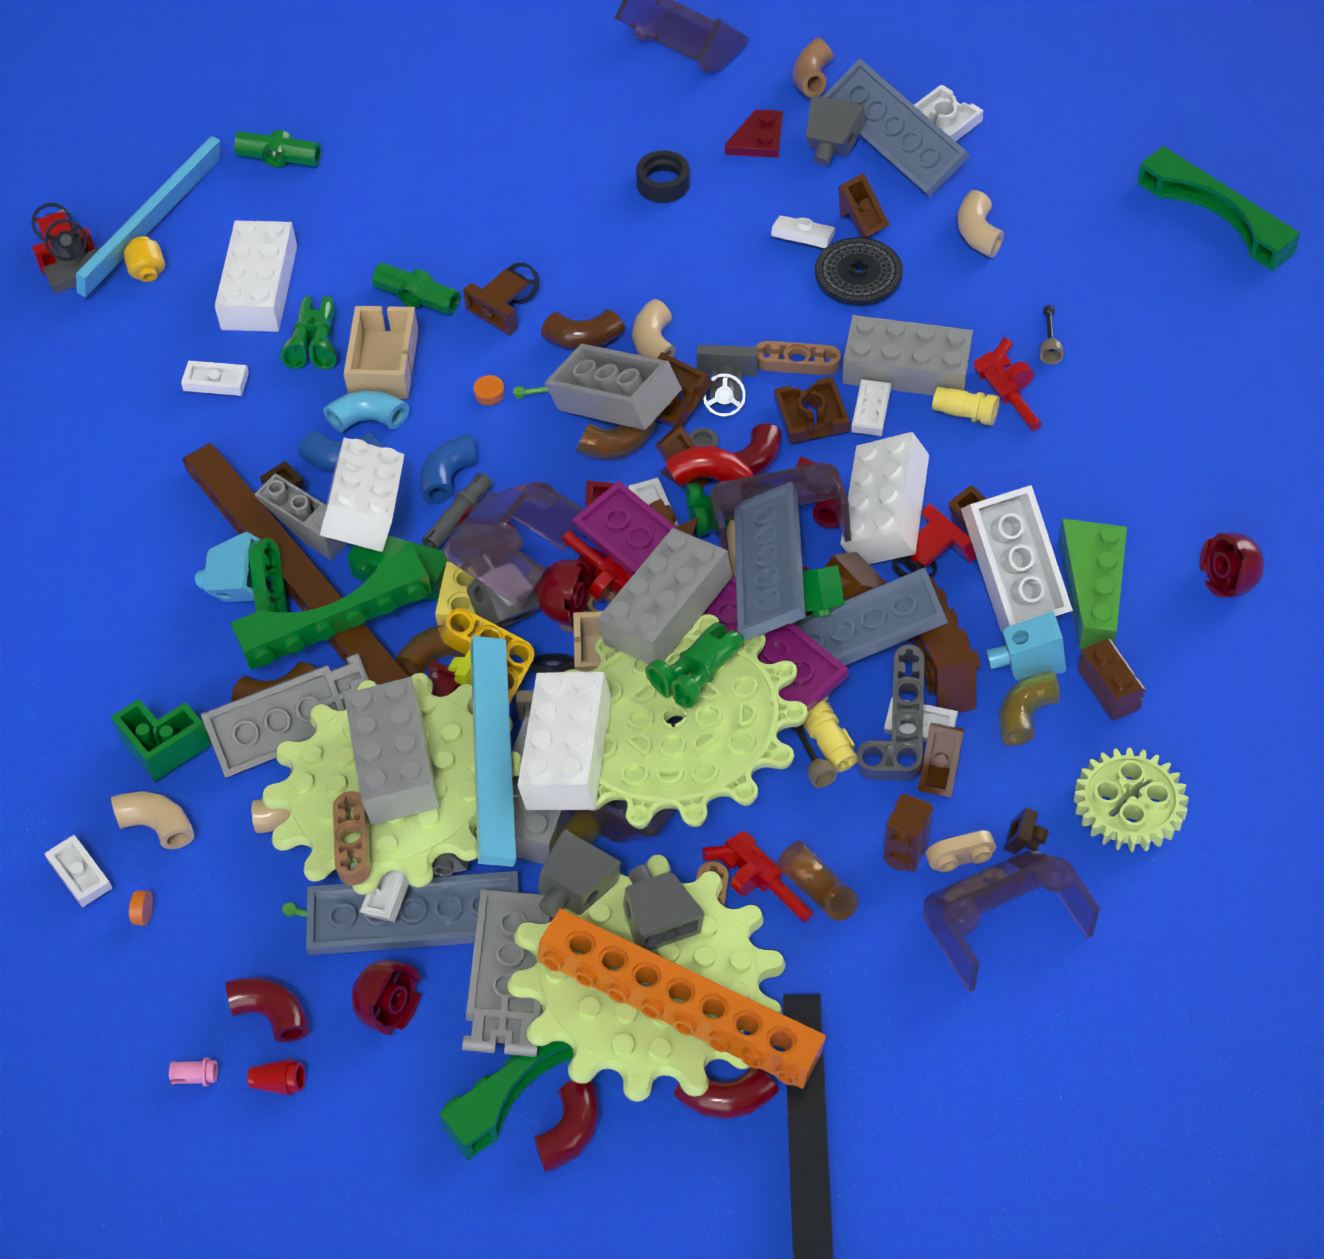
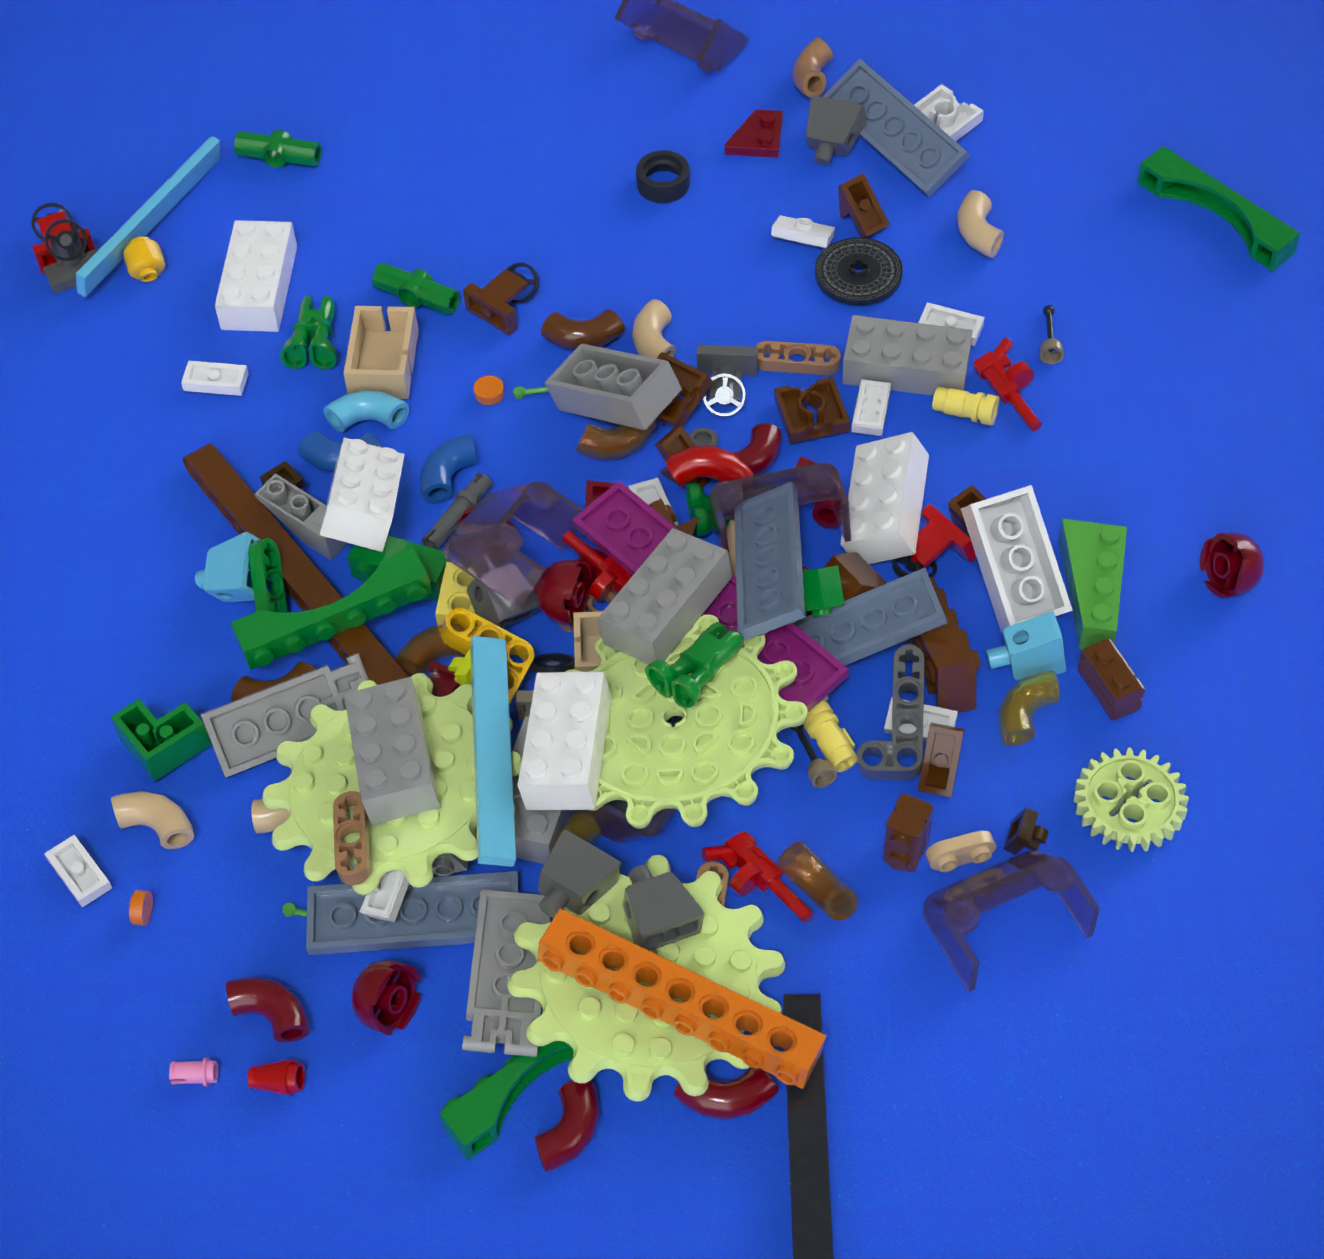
(948, 317): none -> white plate

